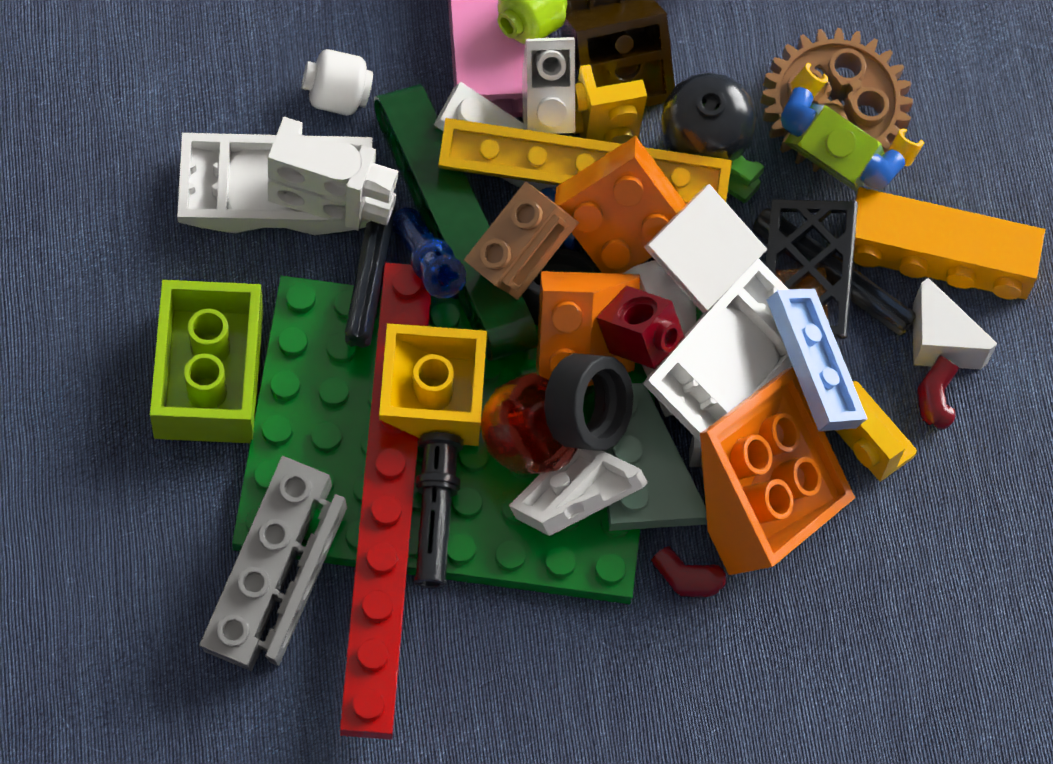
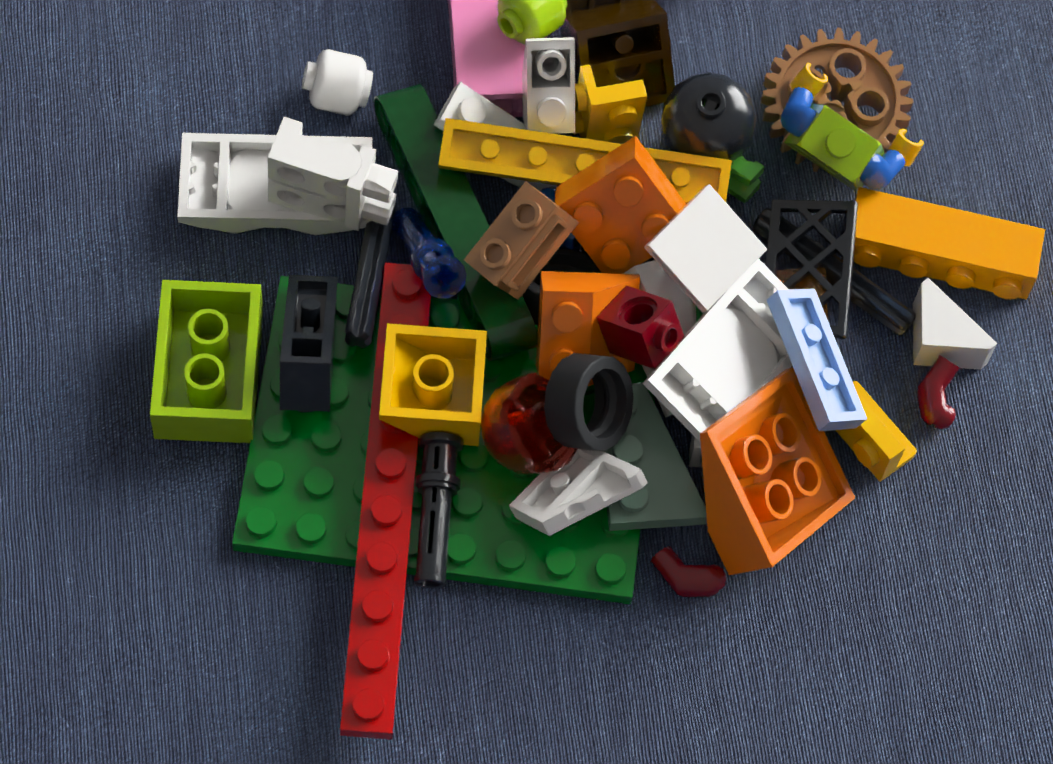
(266, 562): light grey brick -> none
(308, 343): none -> black slope

